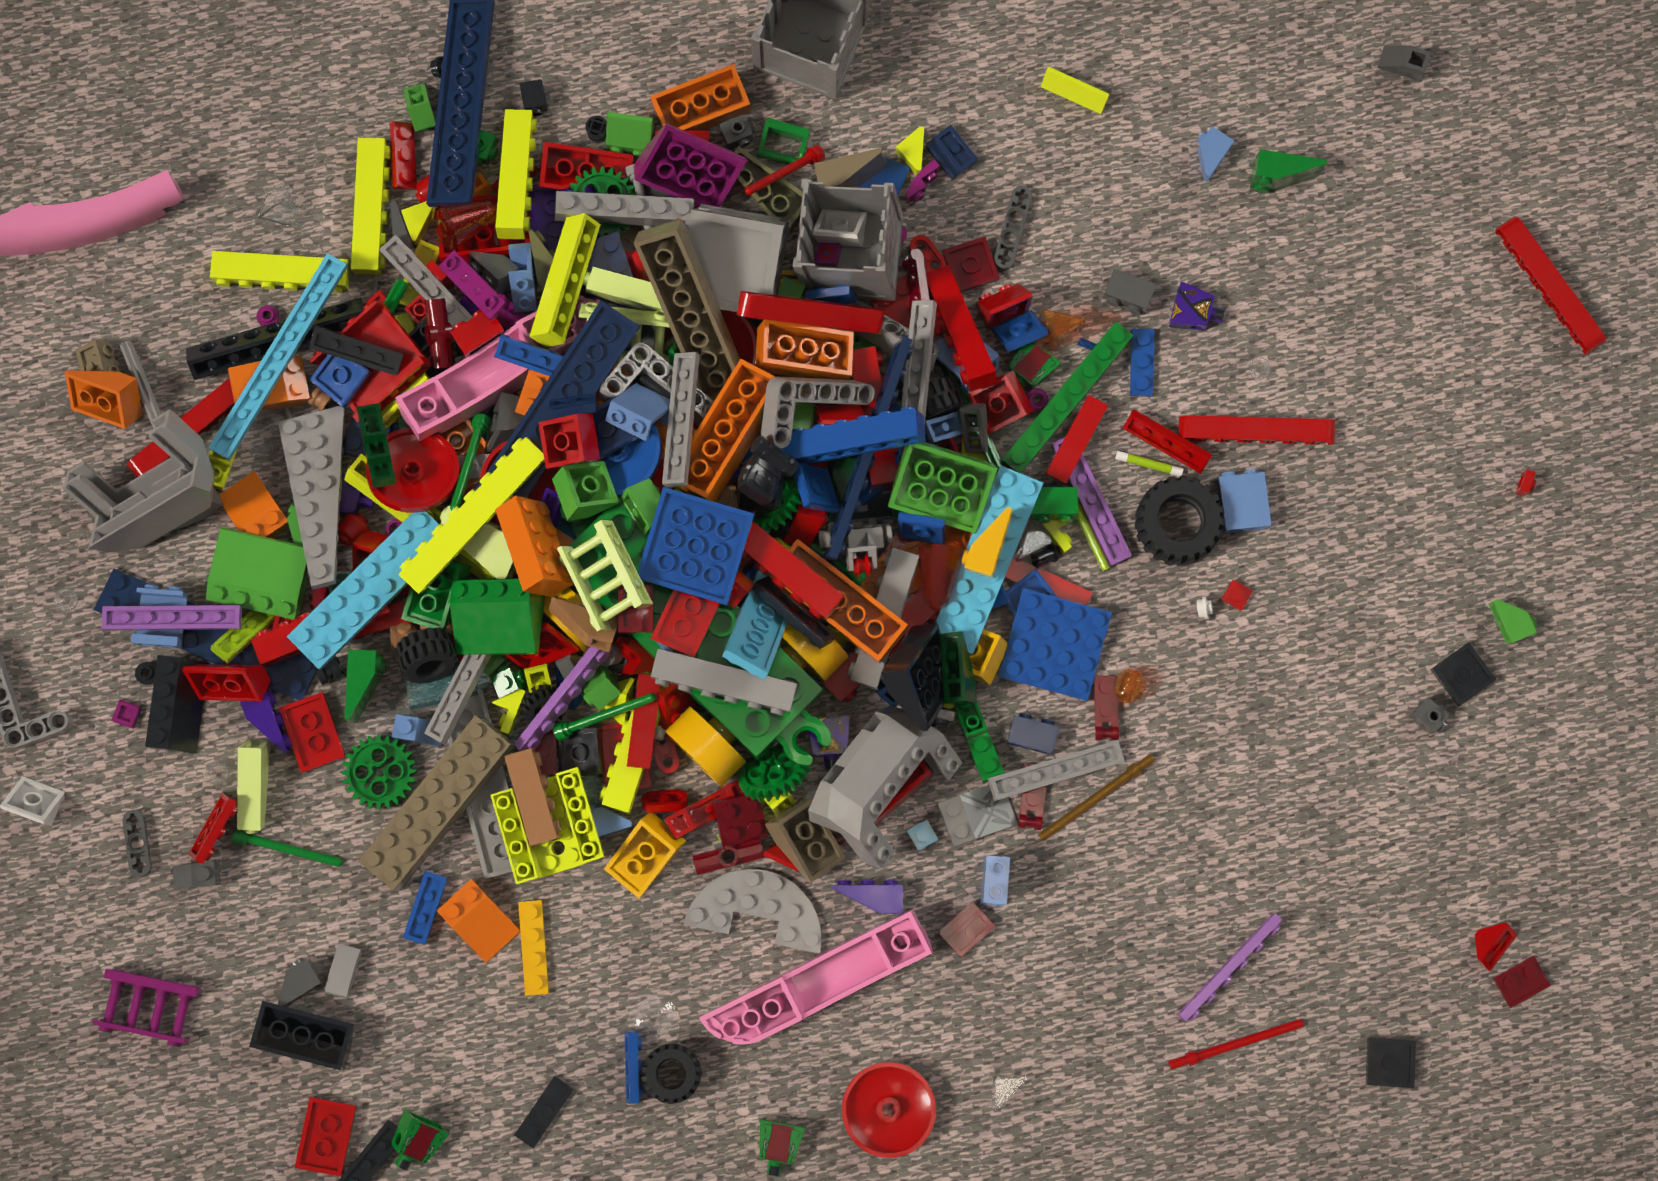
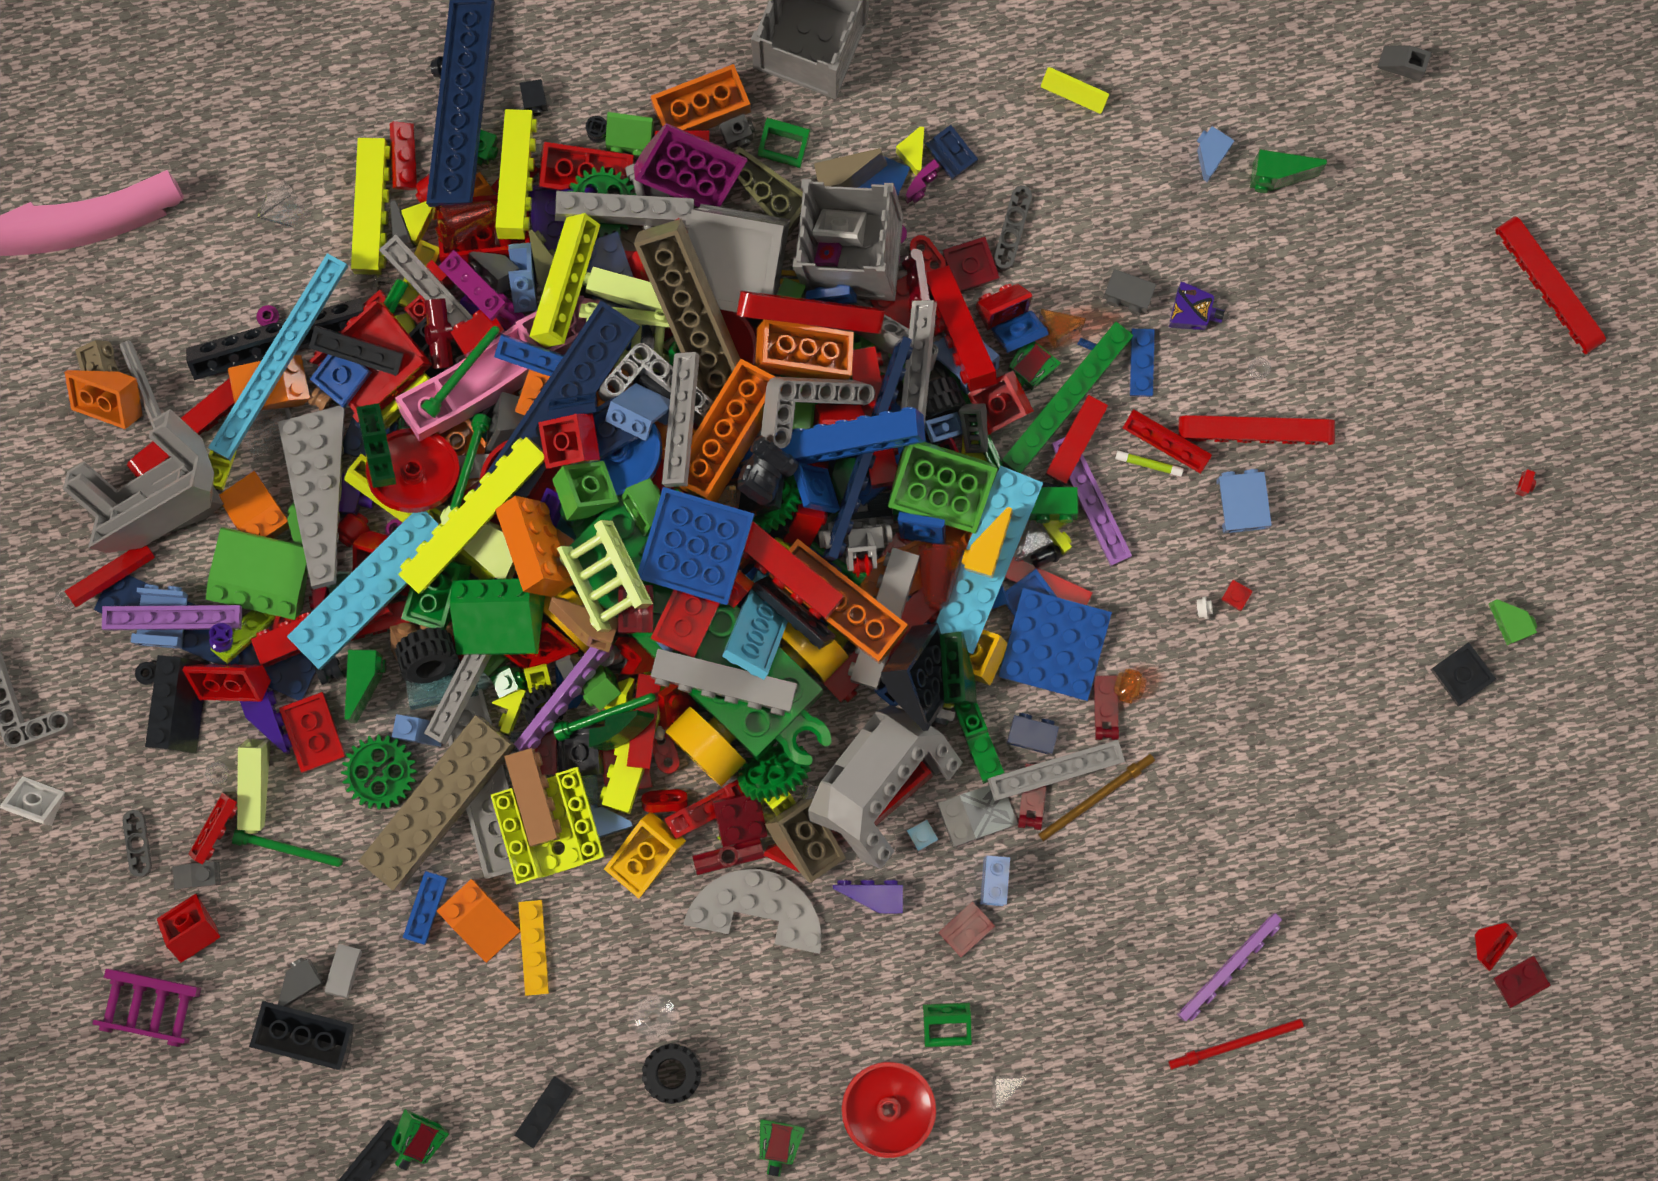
(108, 575): none -> red tile
(126, 714): magenta tile -> none
(187, 928): none -> red slope
(223, 632): none -> dark purple wheel
(268, 270): neon yellow brick -> none
(325, 1136): red plate -> none
(419, 107): bright green slope -> none
(433, 405): none -> green piece
(619, 729): none -> dark green slope
(633, 1067): blue plate -> none
(812, 155): red piece -> none
(820, 981): bright pink slope -> none
(838, 730): torso -> none
(947, 1014): none -> green tile
(1043, 398): magenta plate -> none
(1089, 533): lime bar -> none
(1196, 495): black tyre -> none
(1390, 1062): black plate -> none
(1430, 715): dark grey brick -> none

